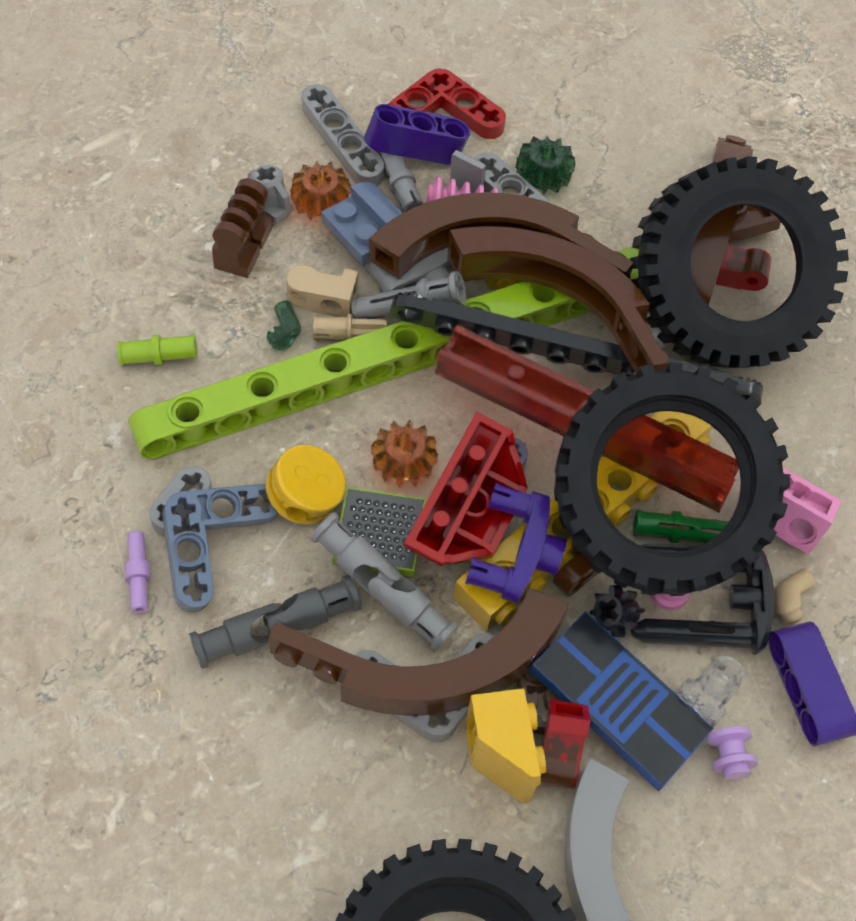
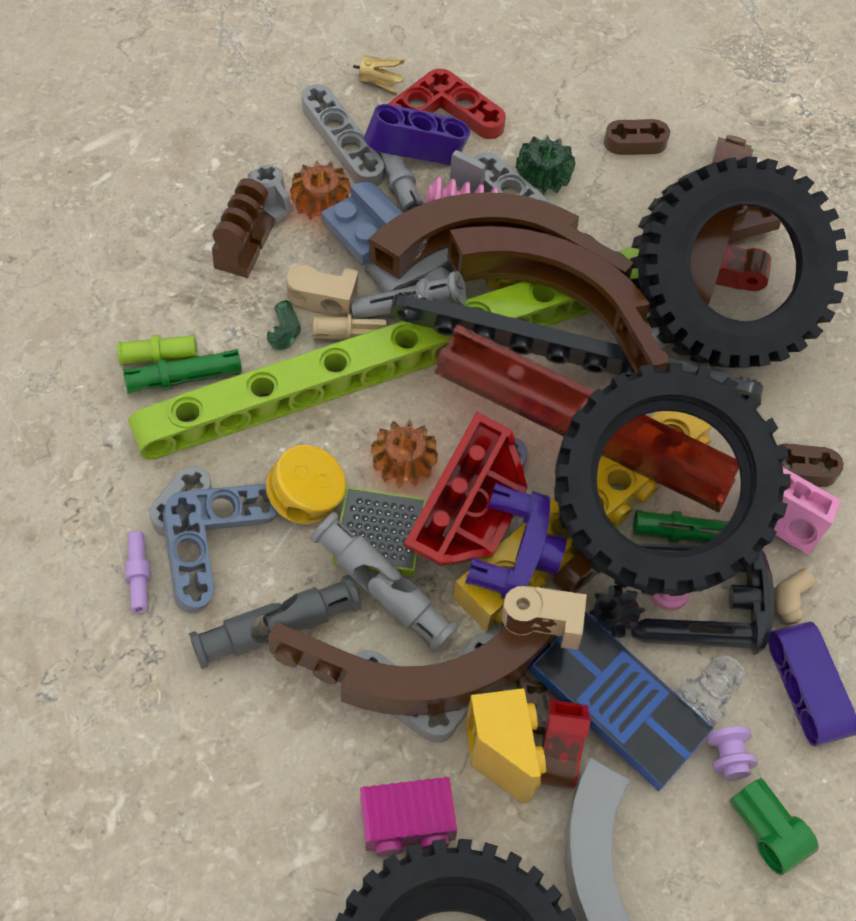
(181, 371): none -> green pin
(370, 71): none -> pearl gold piece
(407, 815): none -> dark pink brick
(545, 612): none -> tan leg
(636, 136): none -> reddish brown beam
(780, 838): none -> green piece
(805, 460): none -> reddish brown beam

